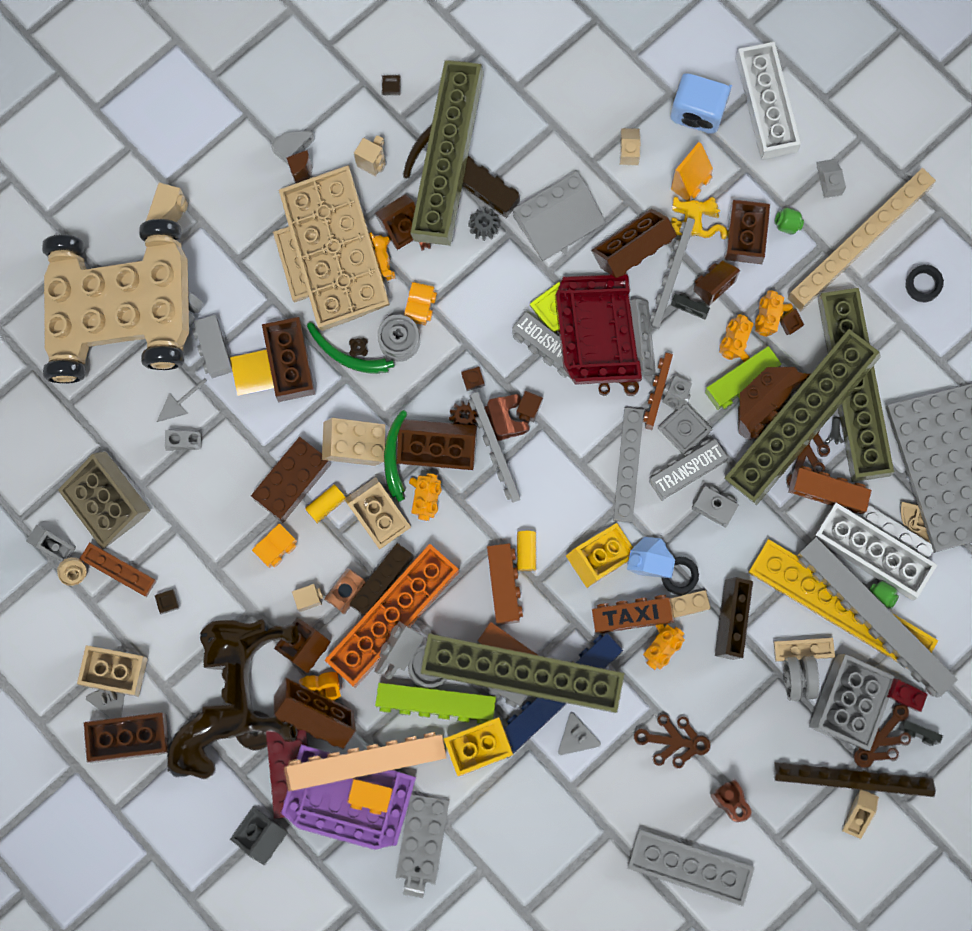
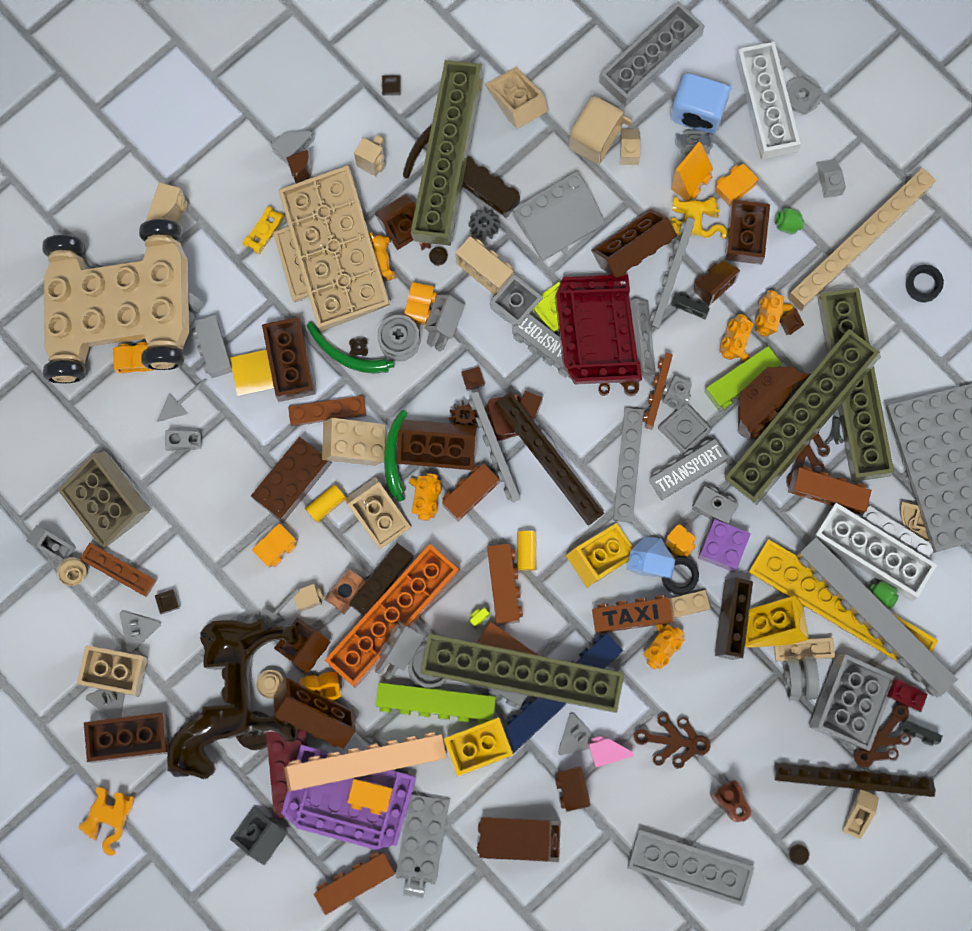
(110, 815): none -> light orange animal
(128, 358): none -> light orange brick
(136, 629): none -> light grey piece
(263, 230): none -> yellow plate
(268, 683): none -> tan plate
(272, 617): none -> light grey piece
(326, 410): none -> dark orange plate
(355, 883): none -> dark orange brick
(438, 256): none -> dark brown plate
(443, 320): none -> light grey hinge
(470, 491): none -> dark orange brick
(478, 617): none -> neon yellow plate
(483, 265): none -> tan brick
(515, 301): none -> light grey slope
(517, 97): none -> tan slope
(519, 839): none -> reddish brown slope
(549, 458): none -> dark brown plate
(573, 789): none -> reddish brown slope
(596, 129): none -> tan piece
(607, 751): none -> bright pink slope
(651, 54): none -> light grey brick
(680, 541): none -> light orange brick
(690, 138): none -> light grey plate
(724, 545): none -> medium lavender brick
(736, 184): none -> light orange brick
(776, 624): none -> yellow slope
(799, 854): none -> dark brown plate
(813, 91): none -> light grey plate

